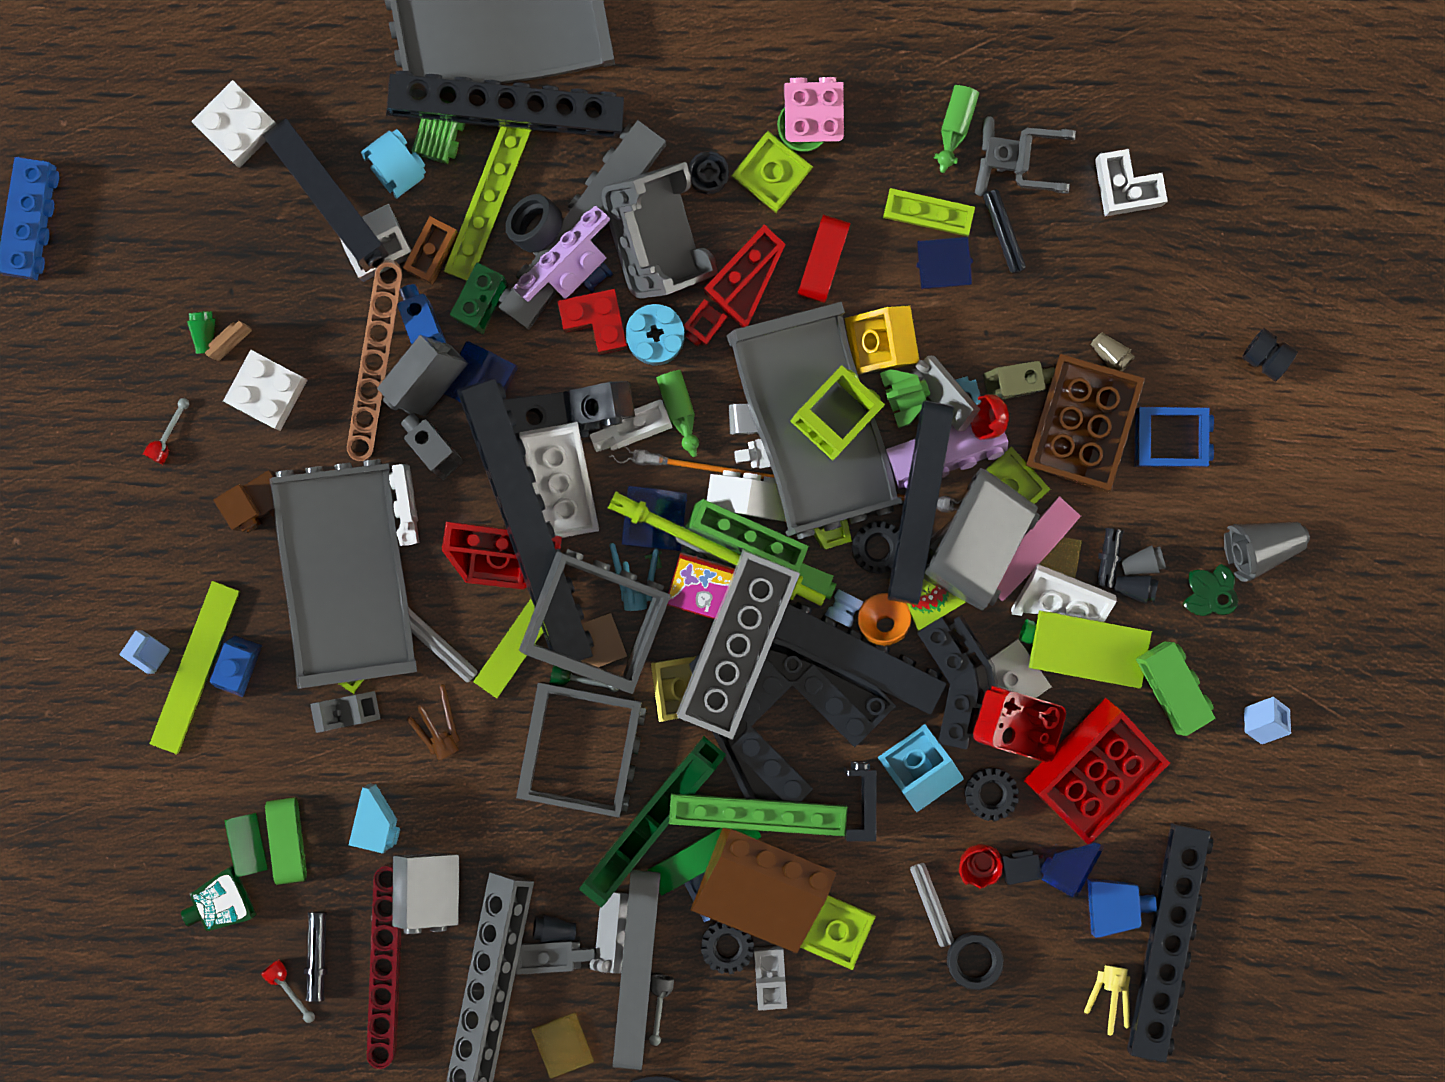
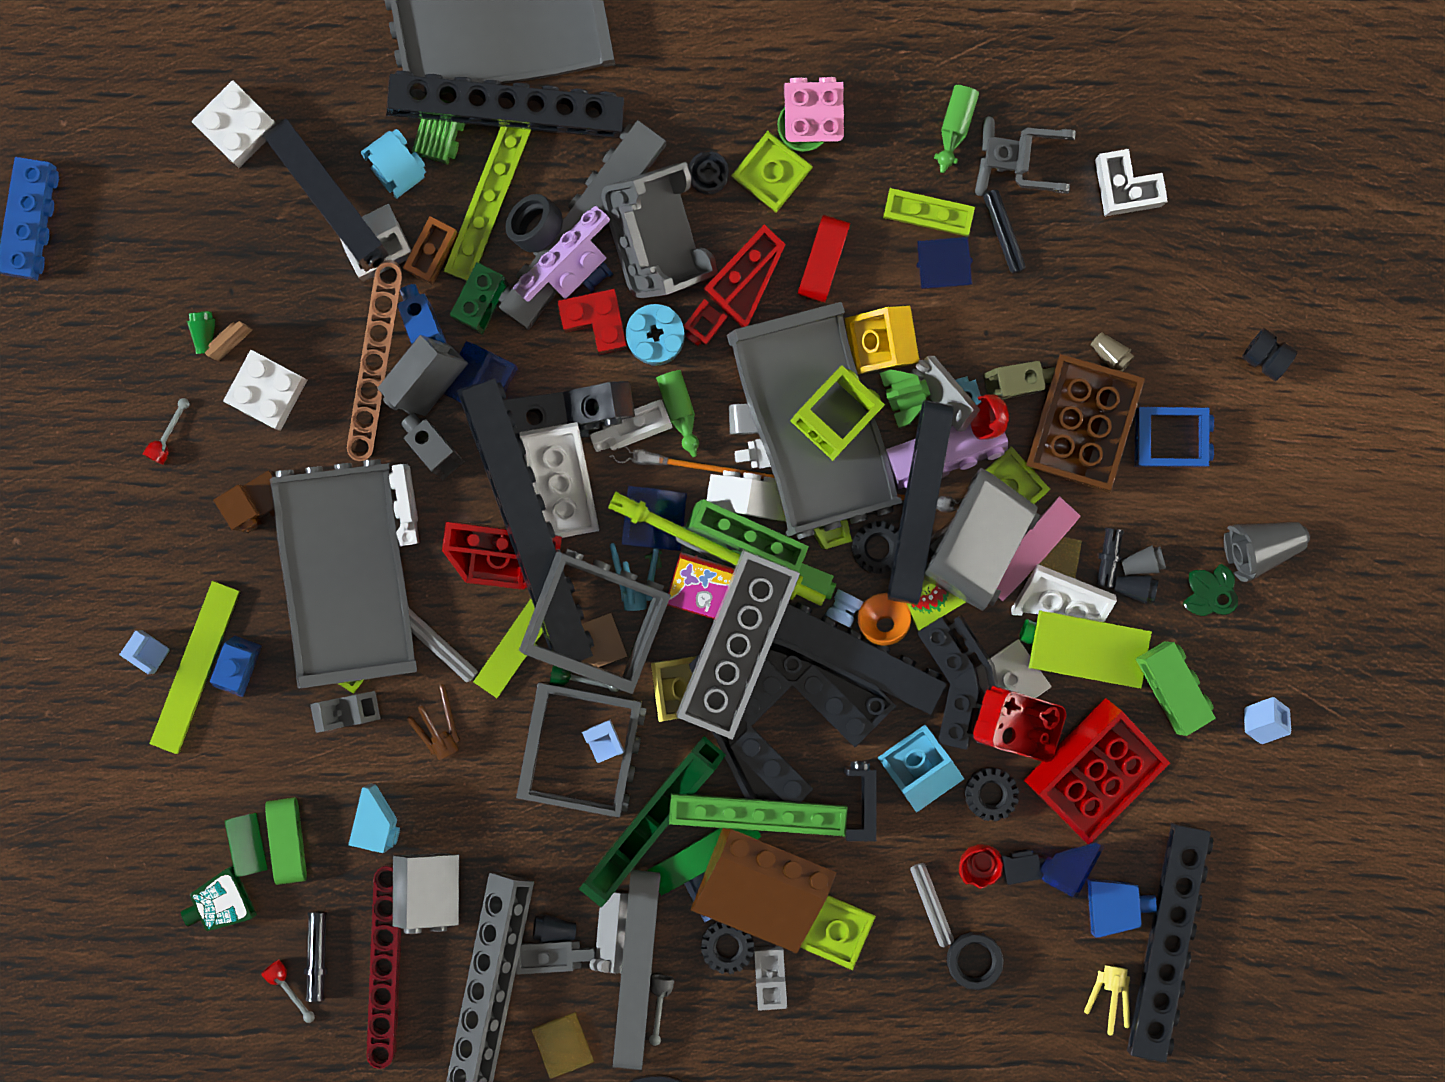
(603, 741): none -> light blue panel

